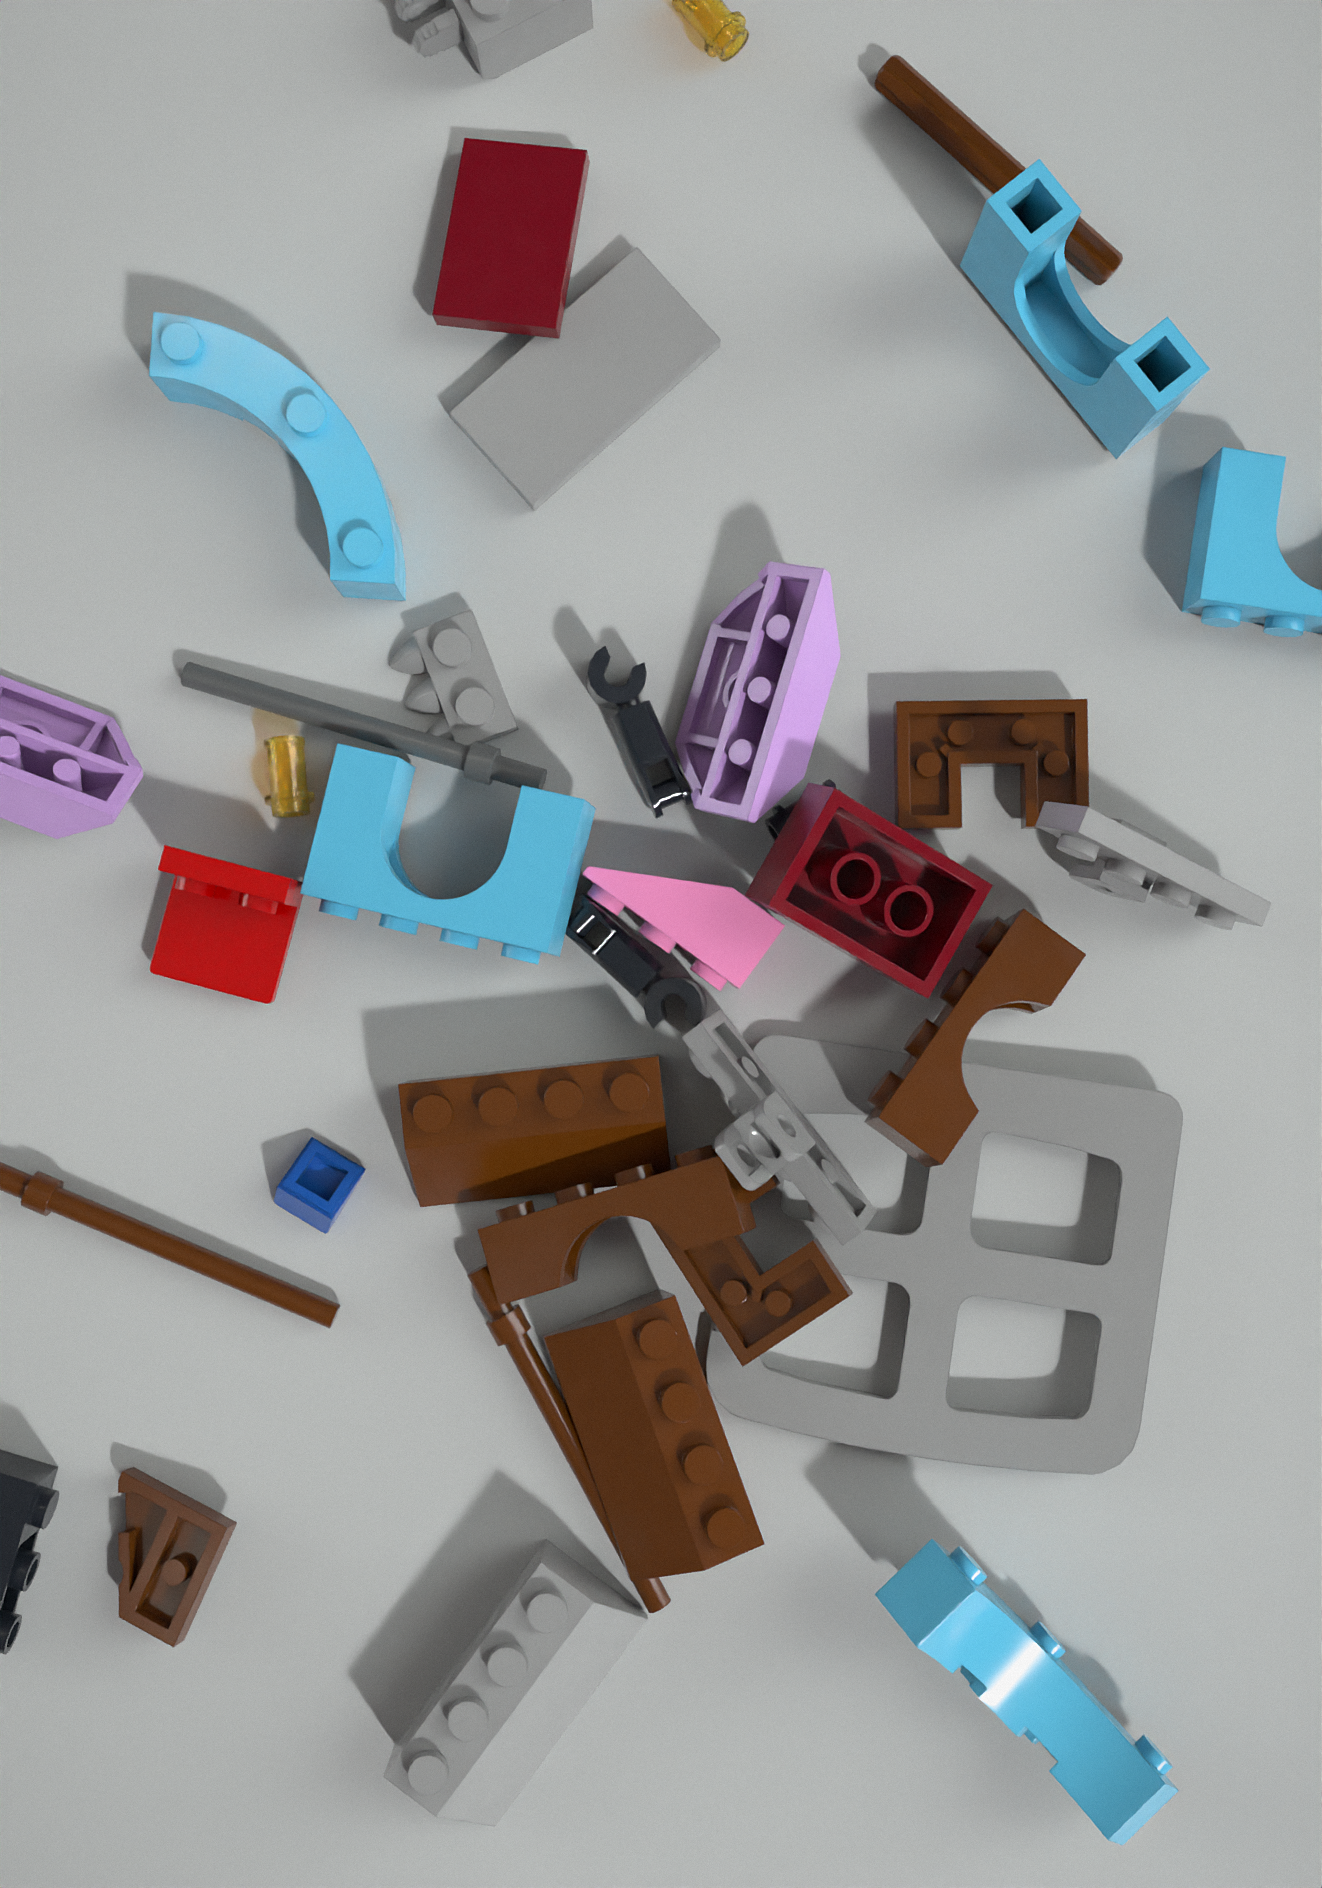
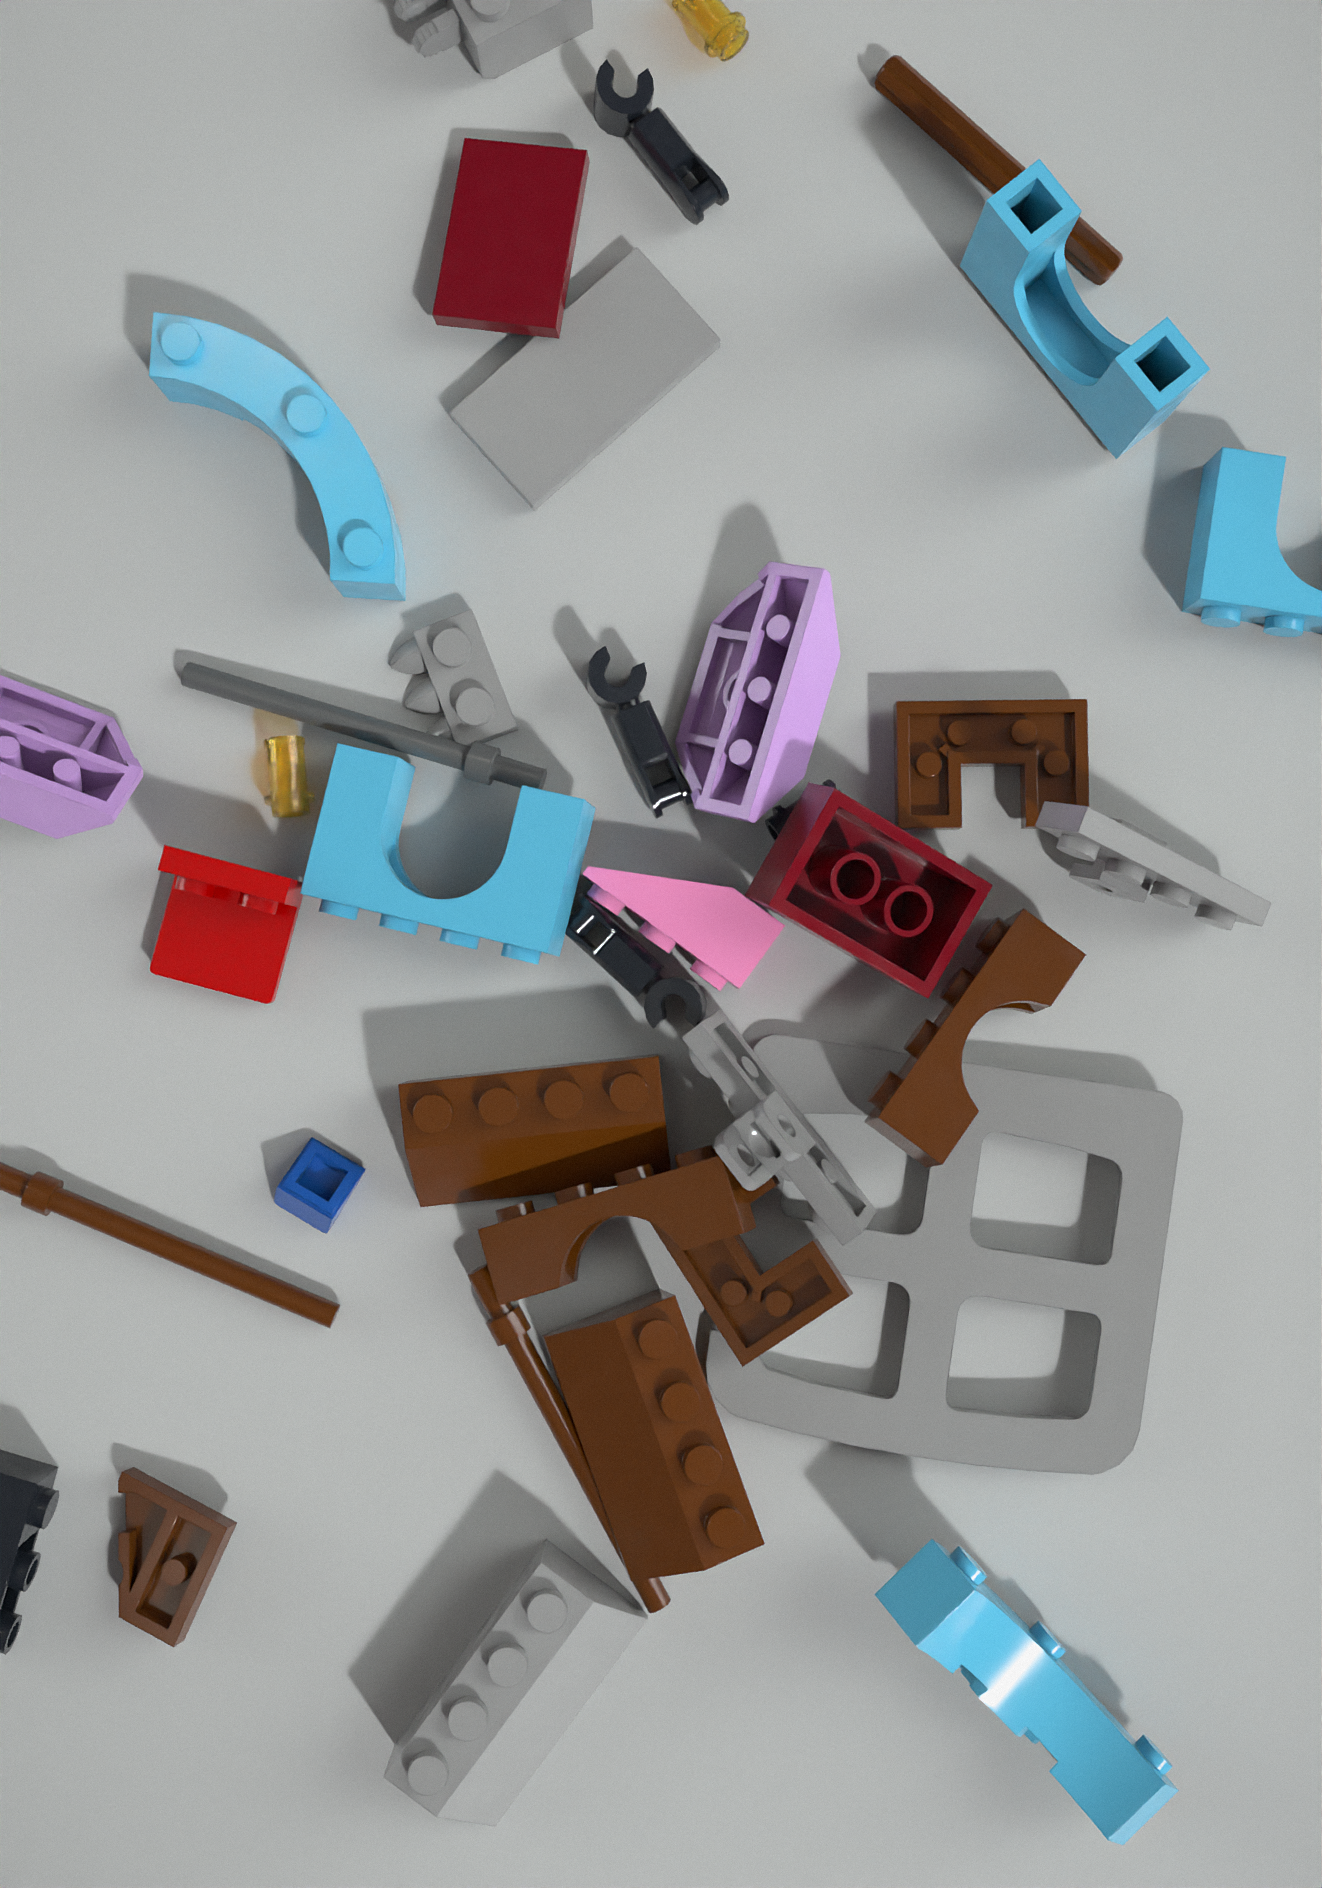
(657, 143): none -> black piece

